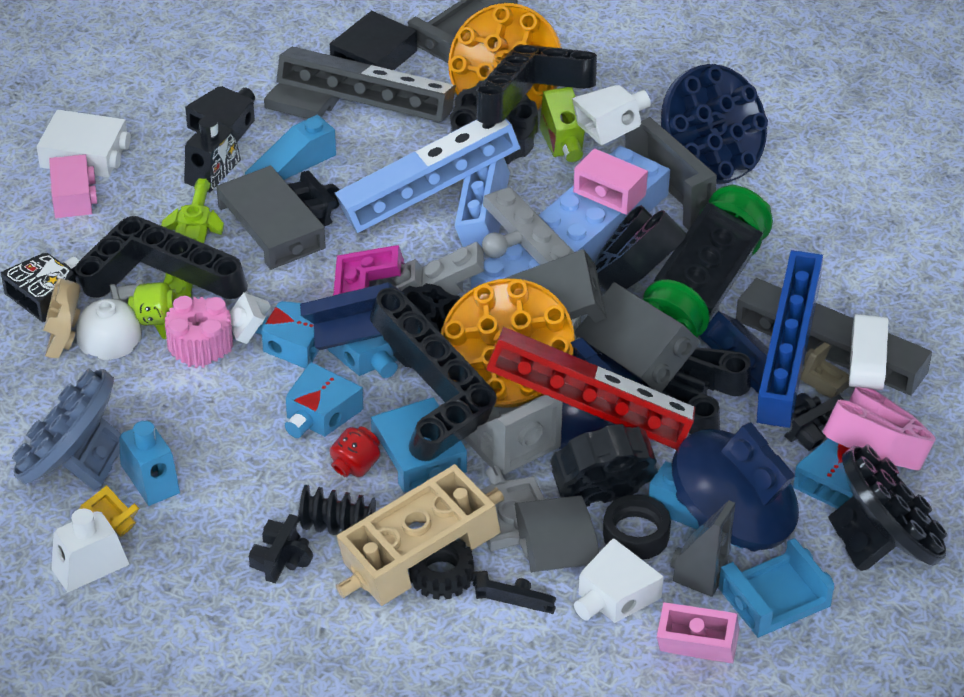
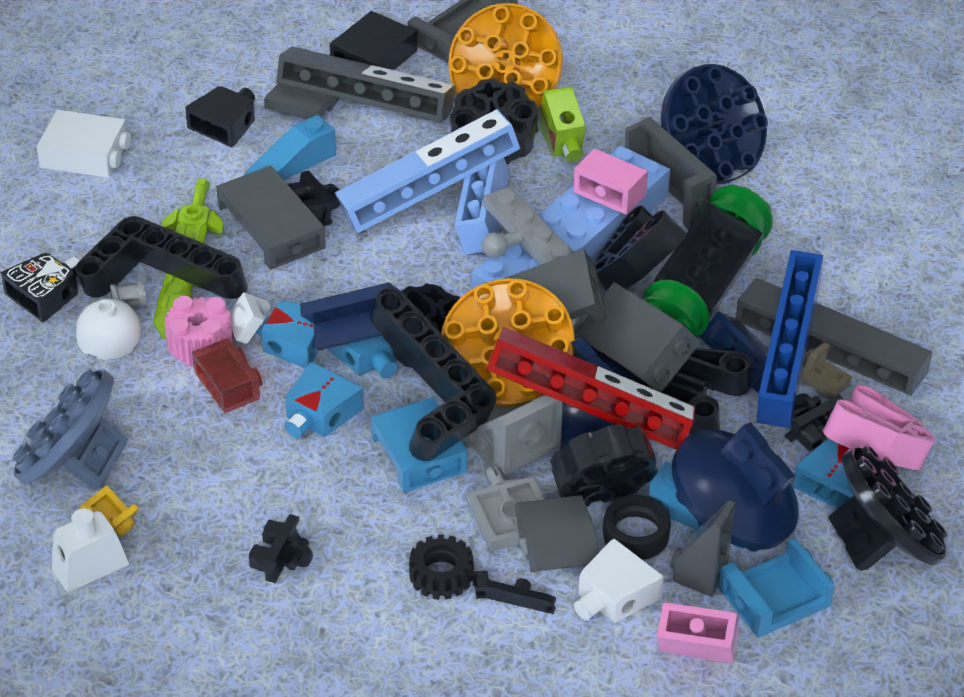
(62, 317): tan slope -> none
(71, 186): bright pink brick -> none
(146, 450): dark azure torso -> none
(152, 302): lime head -> none
(210, 153): black torso -> none
(227, 375): none -> clear red brick
(331, 512): black piece -> none
(355, 452): red head -> none
(359, 268): dark pink panel -> none
(384, 546): tan brick -> none
(445, 272): light grey slope -> none
(530, 66): black beam -> none
(609, 112): white torso -> none
(868, 352): white beam -> none

